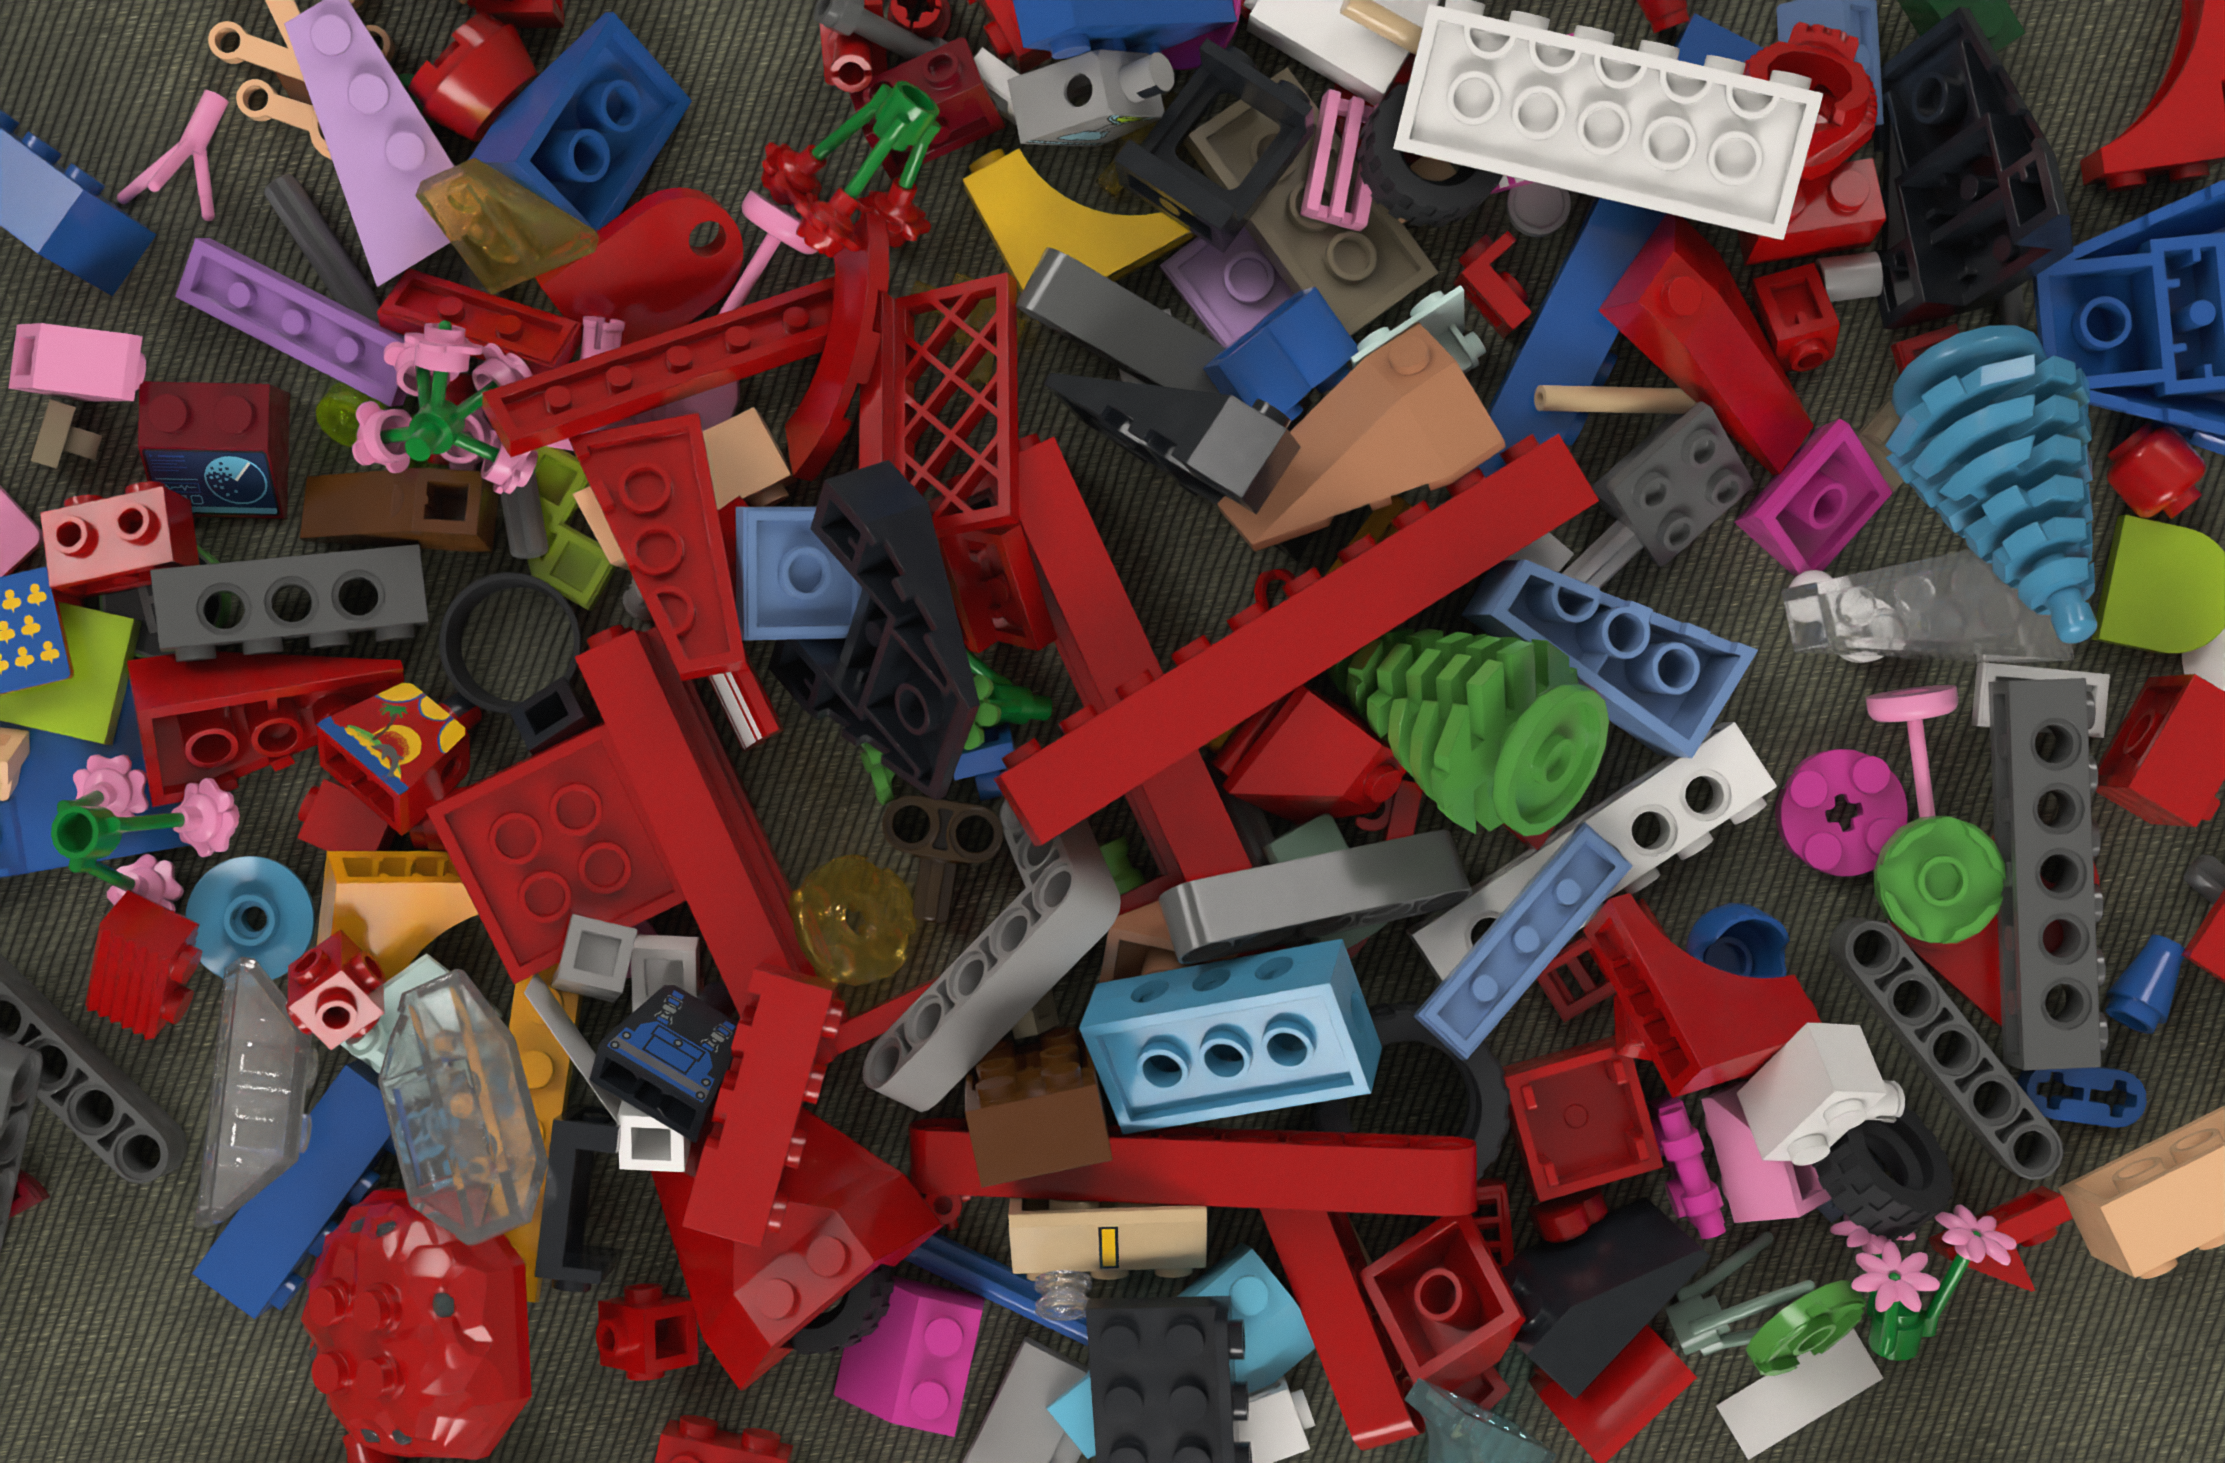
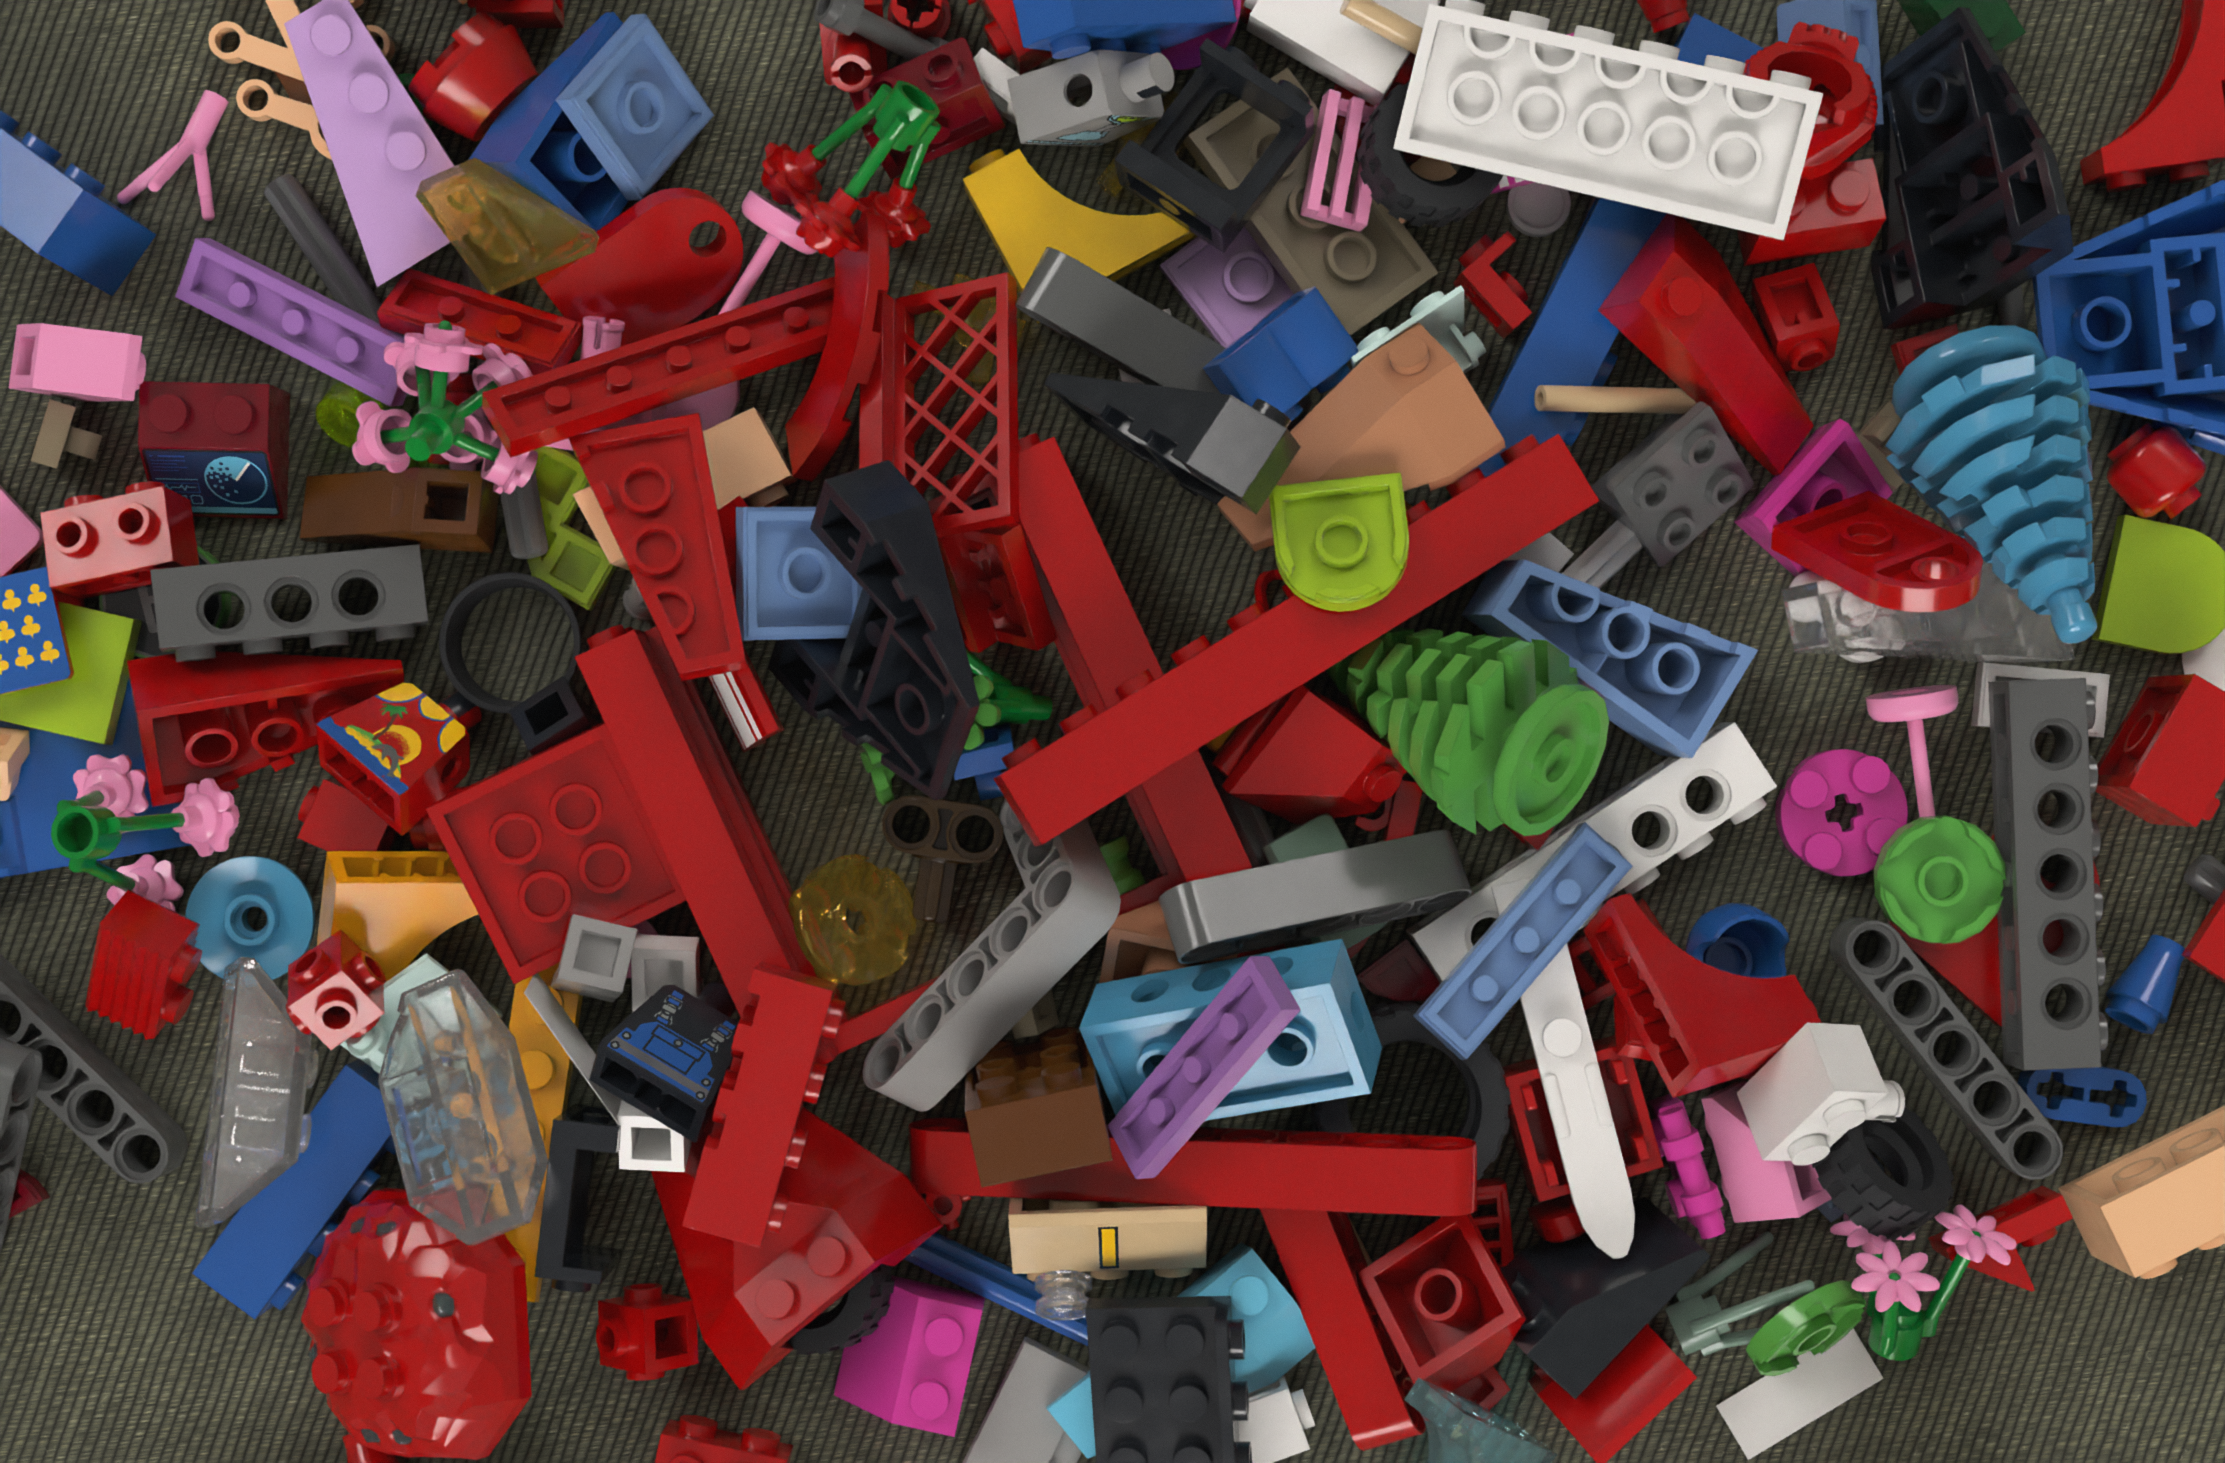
(635, 107): none -> medium blue tile
(1203, 1066): none -> medium lavender plate
(1341, 539): none -> lime tile
(1399, 975): none -> dark red tile
(1576, 1098): none -> white piece
(1851, 275): light grey hinge -> none
(1883, 554): none -> red tile

